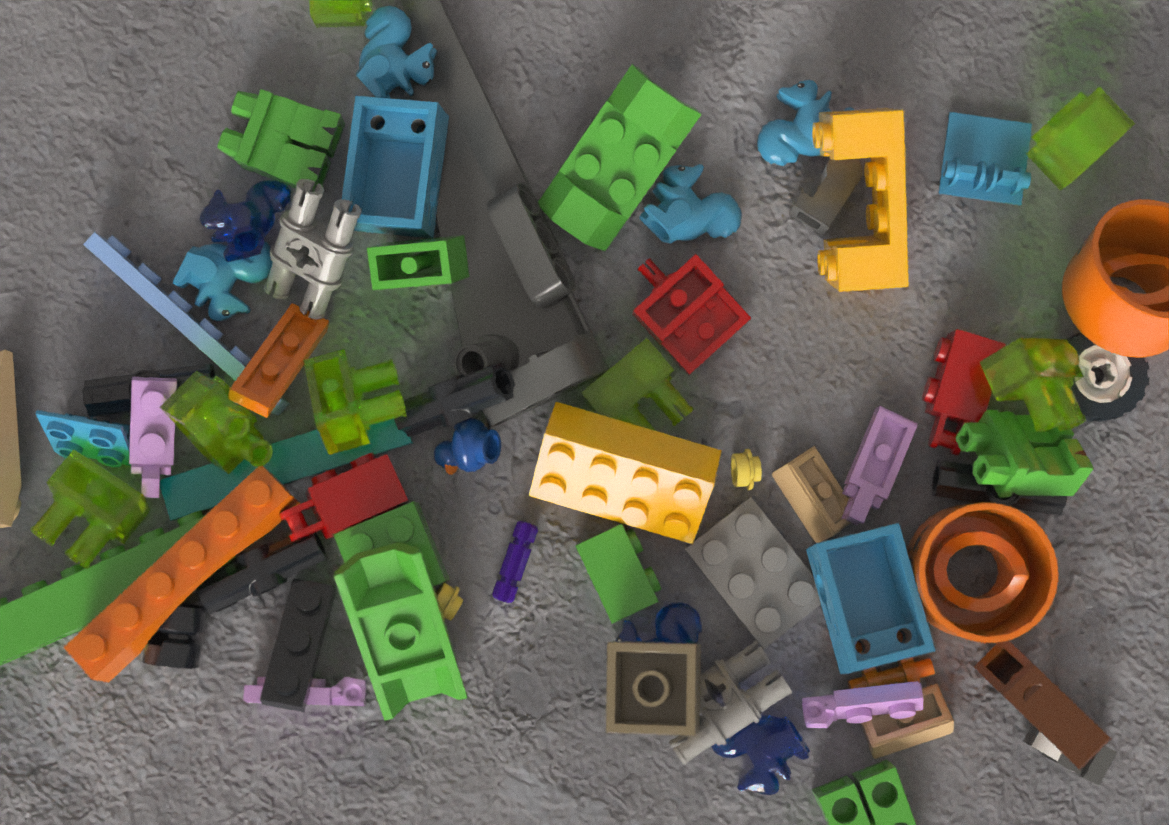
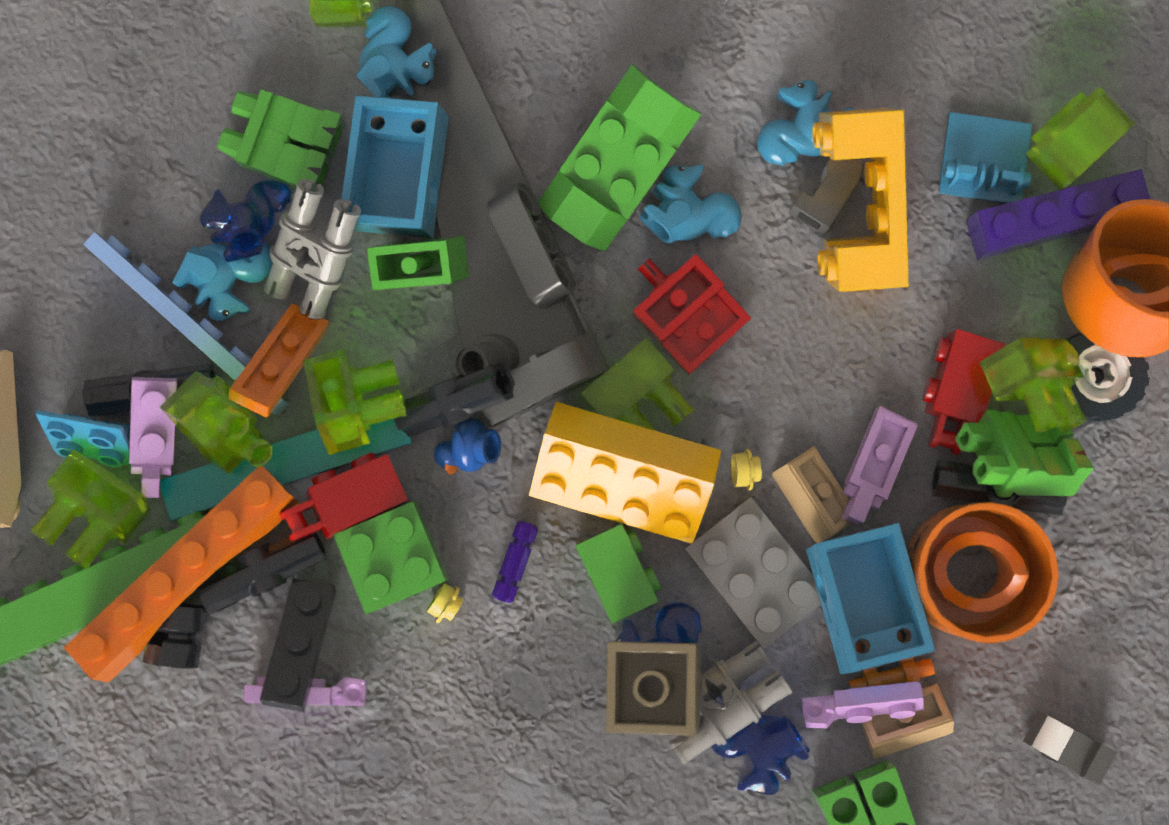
(399, 626): bright green piece -> none
(1042, 703): reddish brown slope -> none
(1051, 214): none -> dark purple brick

